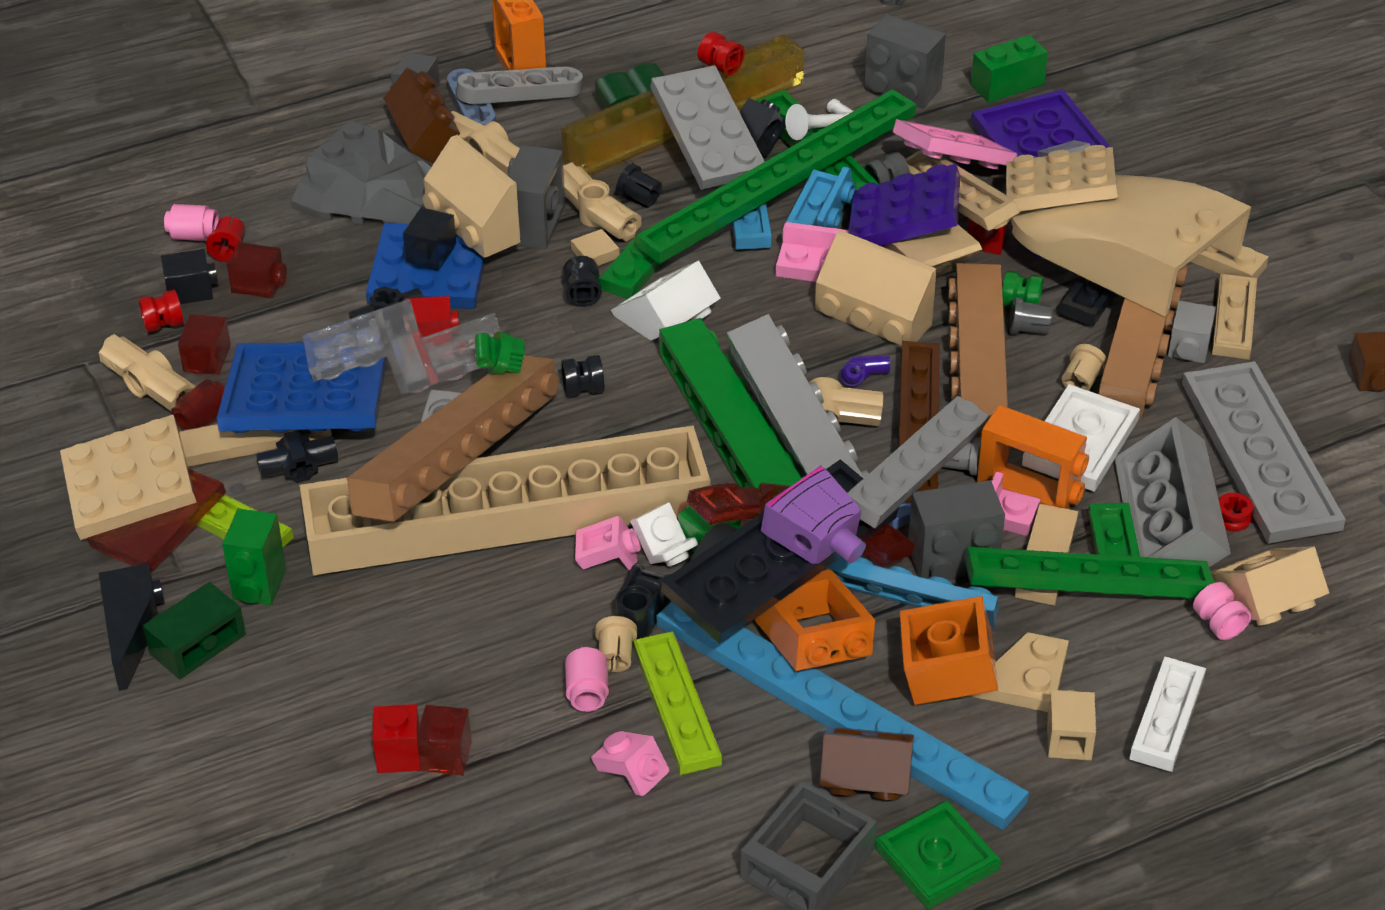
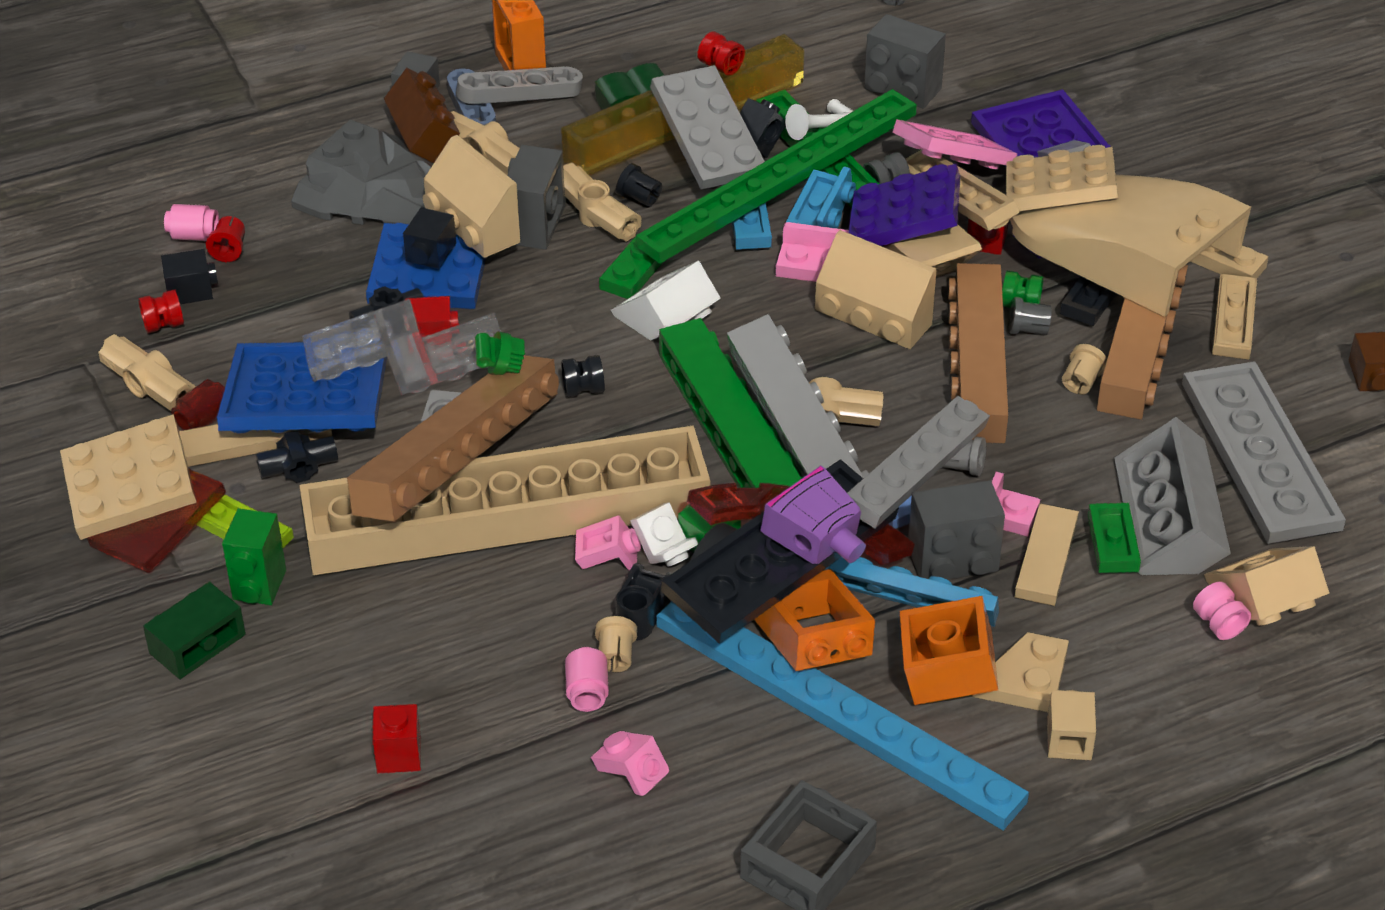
(128, 603): black slope -> none
(204, 344): clear red brick -> none
(256, 270): clear red brick -> none
(444, 740): clear red brick -> none
(582, 281): black wheel -> none
(596, 246): tan tile -> none
(677, 703): lime tile -> none
(860, 367): dark purple arm -> none
(866, 762): reddish brown brick -> none
(918, 393): reddish brown plate -> none
(937, 854): green tile -> none
(1009, 68): green brick -> none
(1040, 439): orange window -> none
(1087, 572): green plate -> none
(1098, 418): white plate -> none
(1167, 714): white plate -> none
(1191, 331): light grey brick -> none
(1242, 505): red bush -> none

